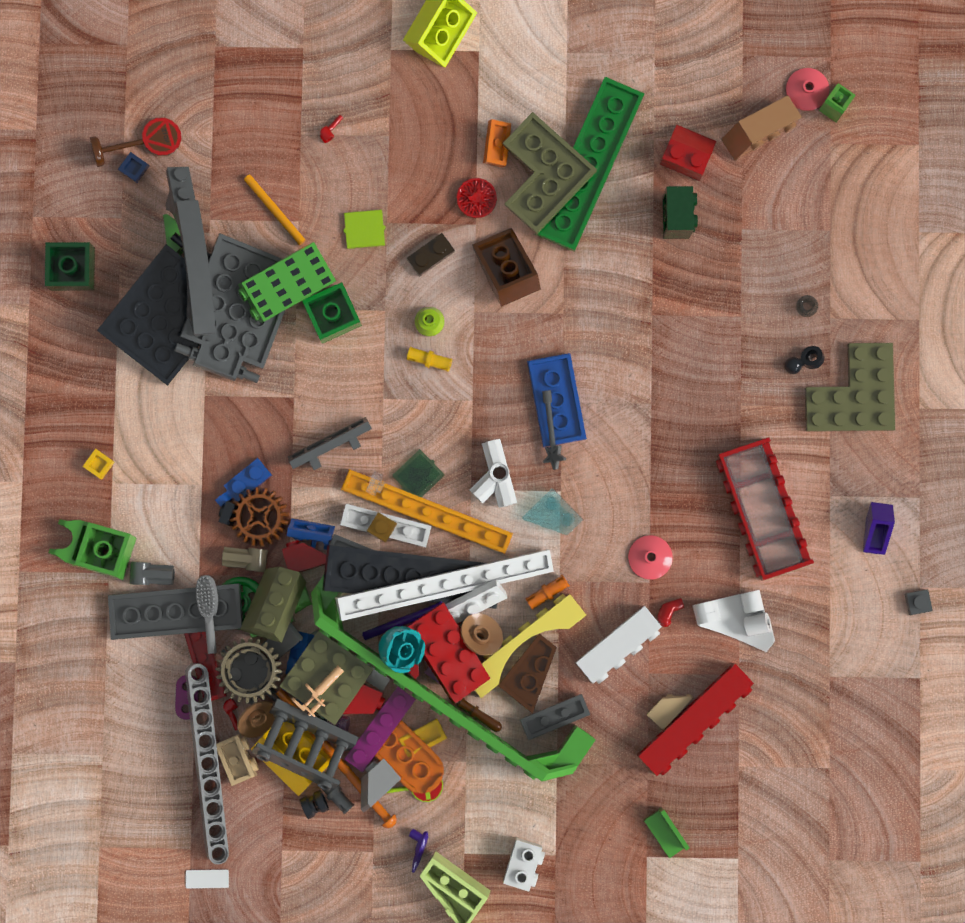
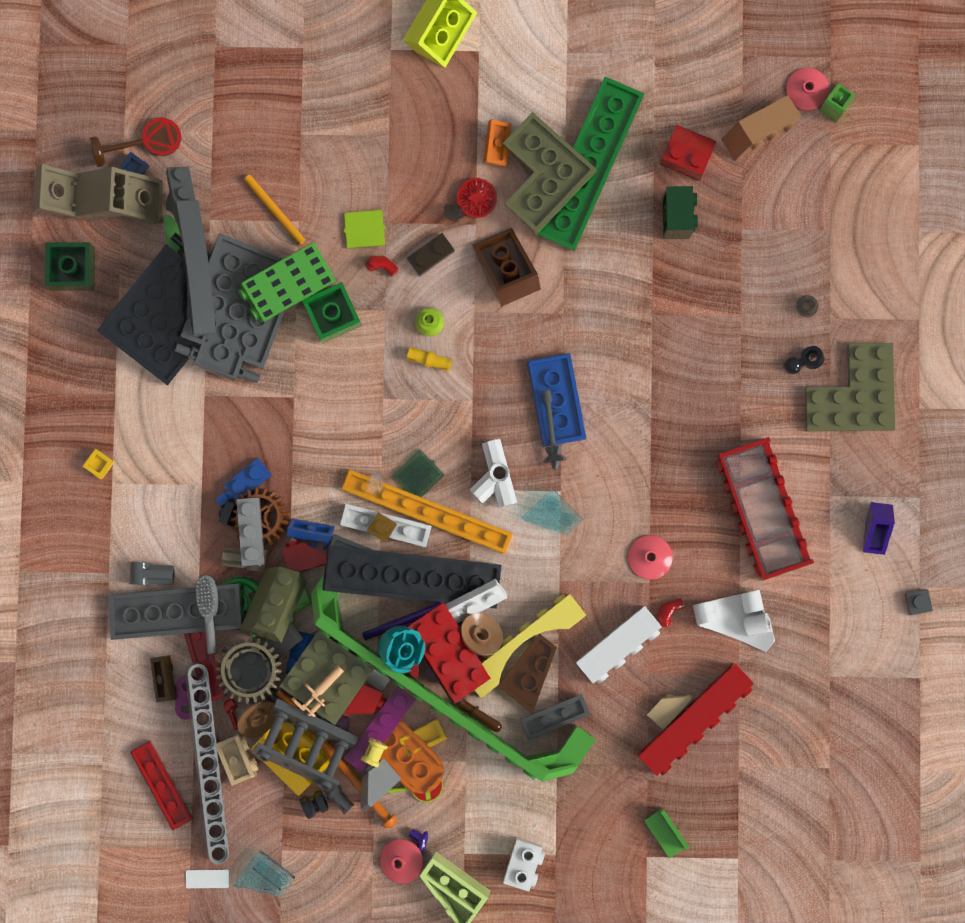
(88, 547): bright green brick -> none
(98, 194): none -> dark tan bracket
(161, 785): none -> red tile
(163, 678): none -> dark brown plate
(250, 532): none -> light grey plate
(265, 876): none -> clear light blue wing
(326, 134): red hand -> none
(328, 443): dark grey hinge -> none
(374, 752): none -> light yellow bush
(381, 262): none -> red arm
(409, 856): none -> coral dish
(443, 585): white plate -> none
(453, 212): none -> clear smoke plate
(547, 592): orange pin -> none

